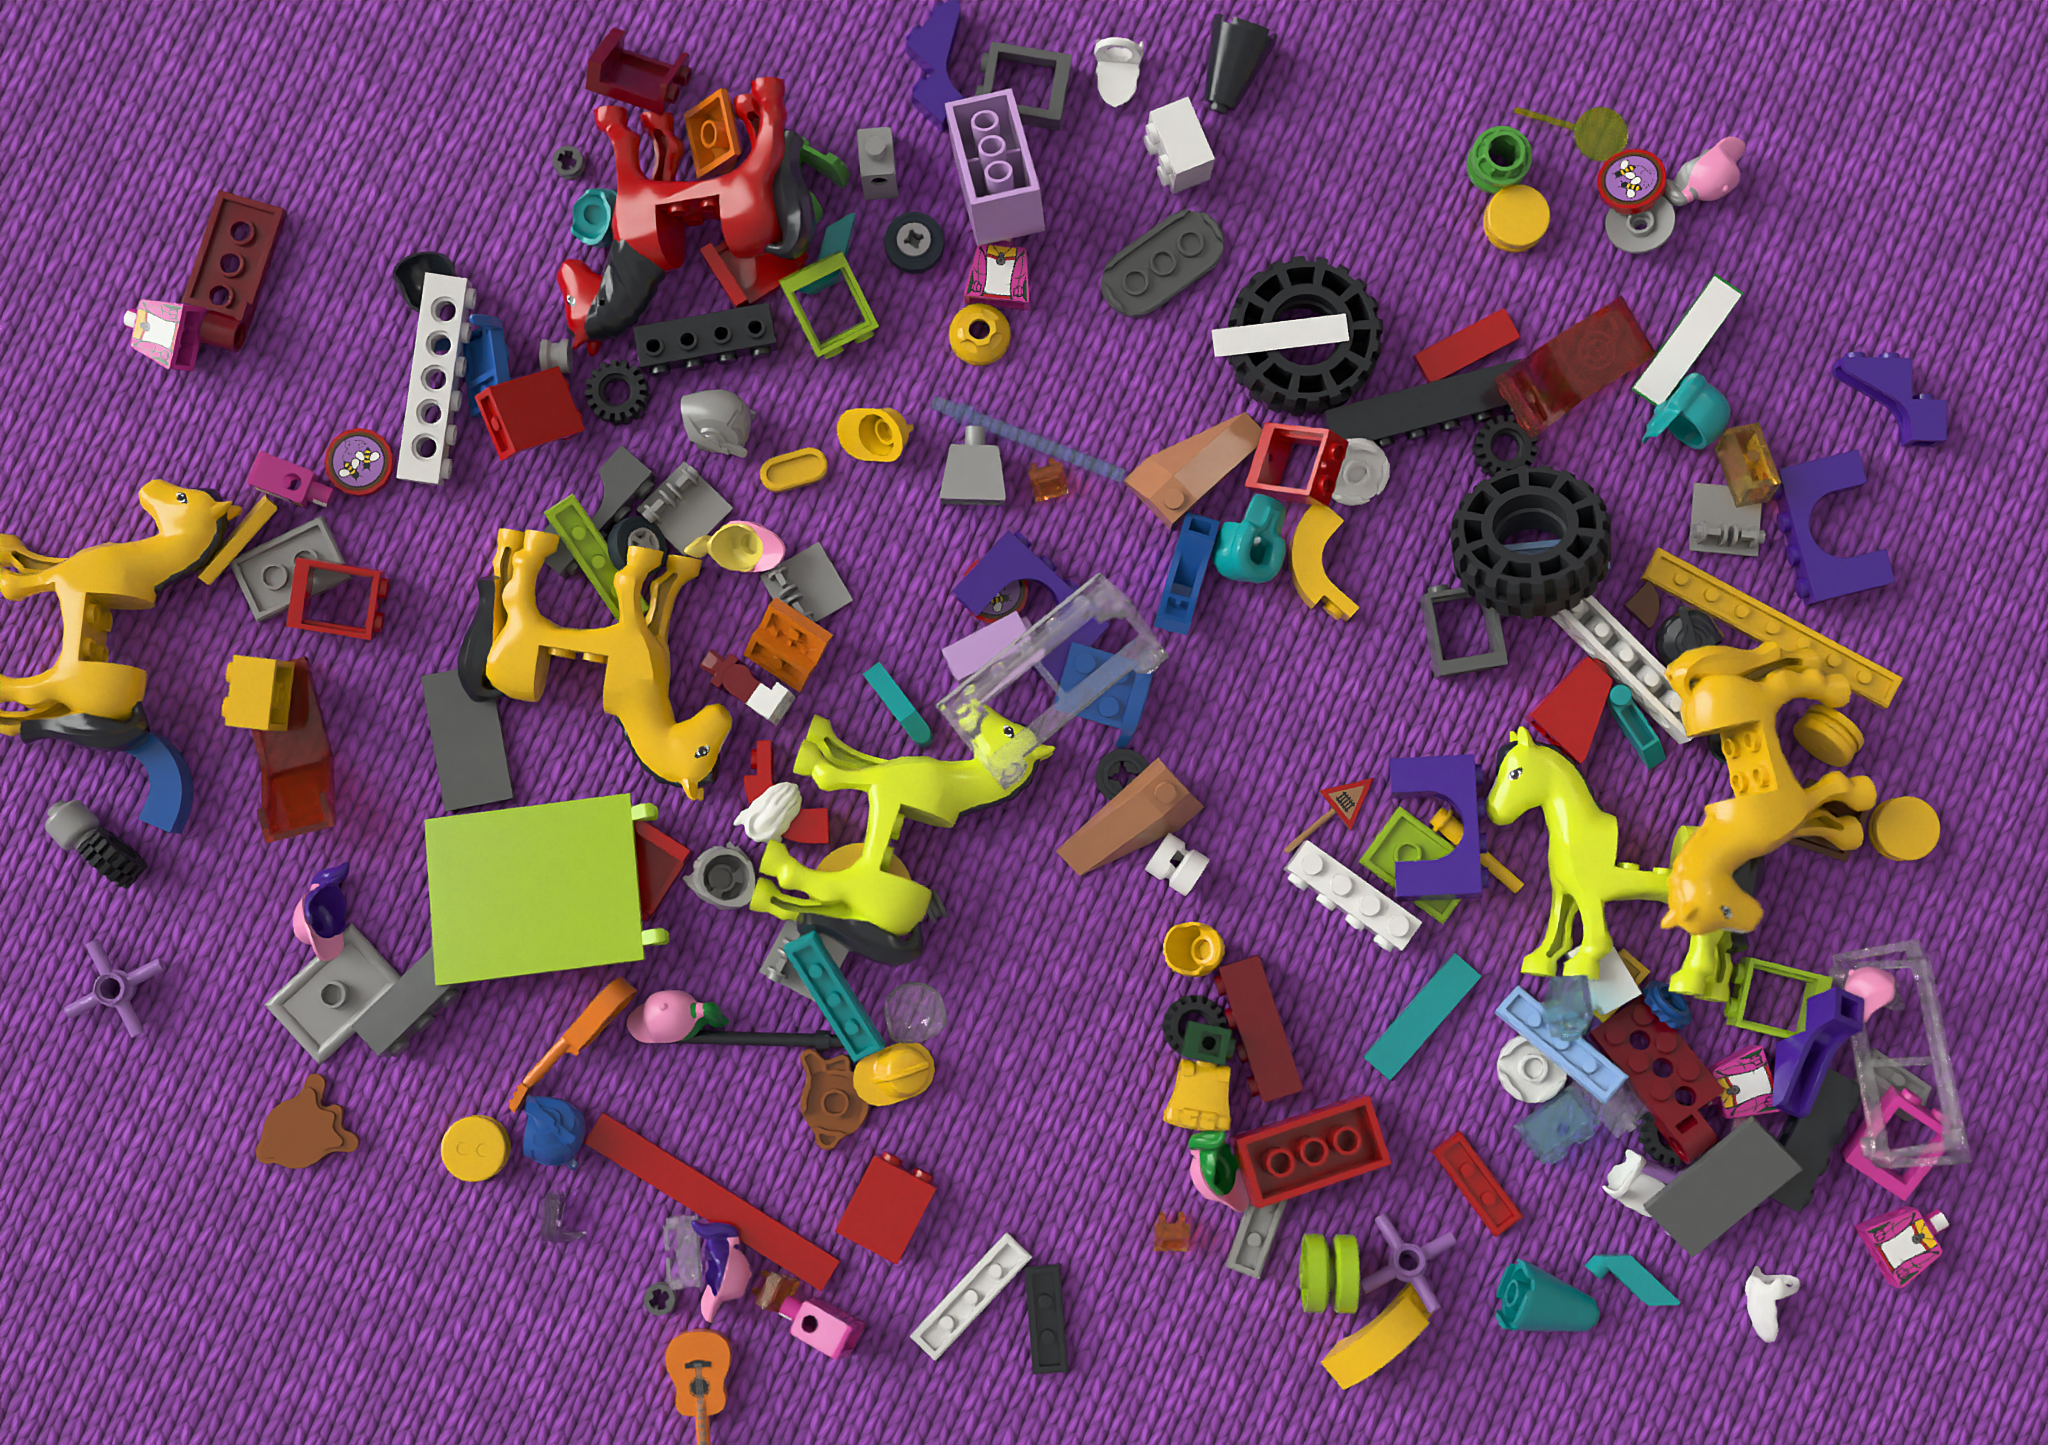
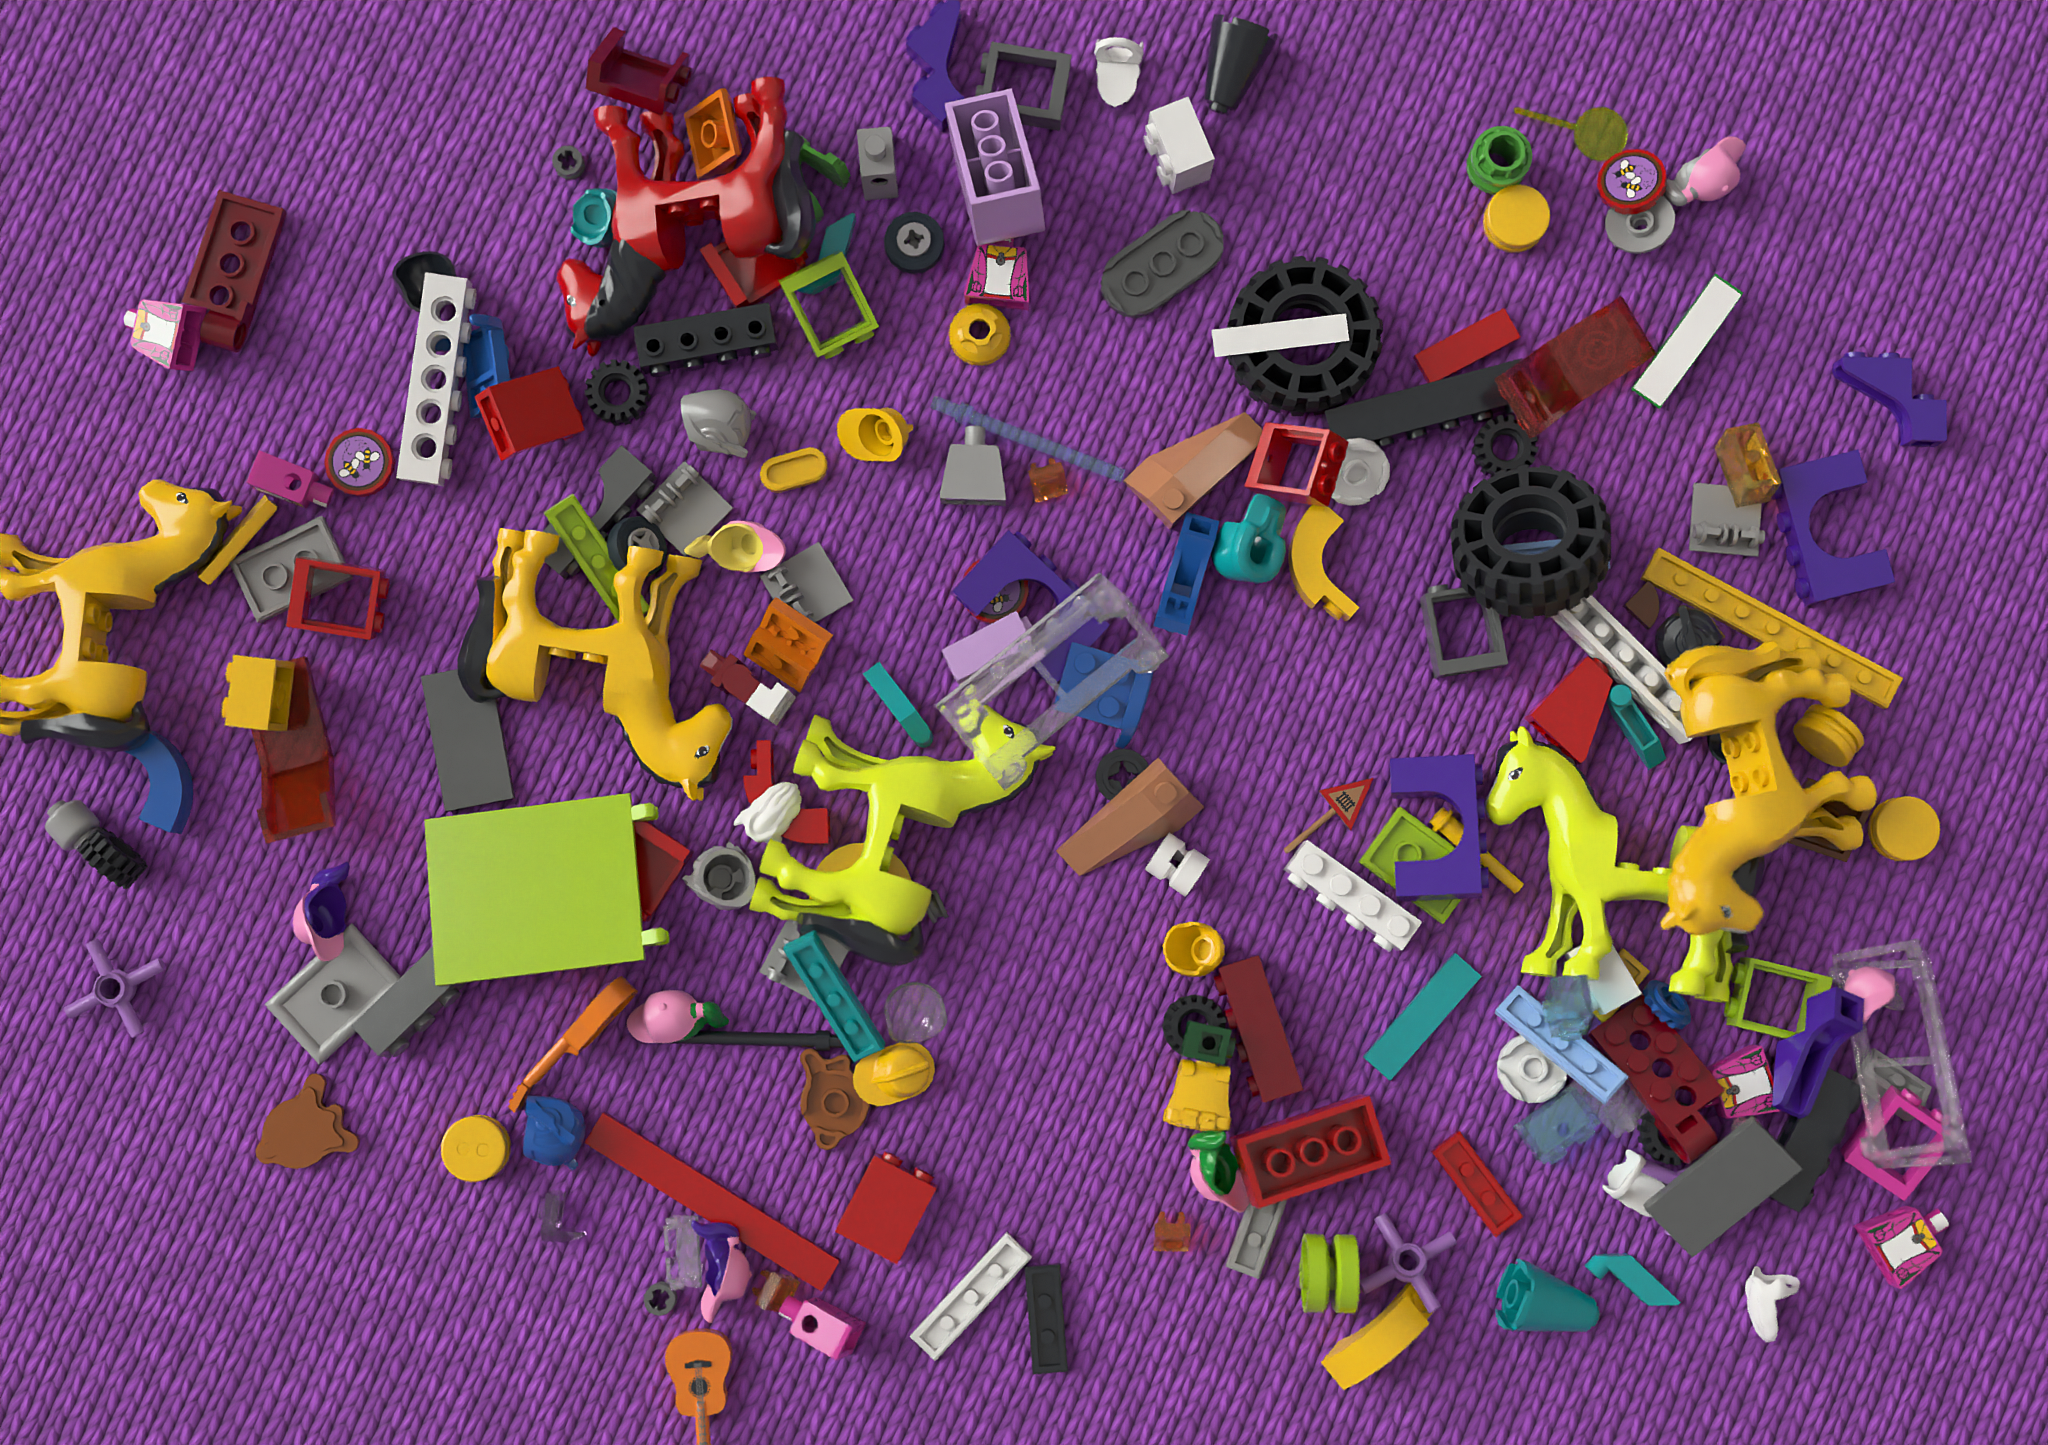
(556, 355): light grey wheel -> none
(1692, 413): teal piece -> none

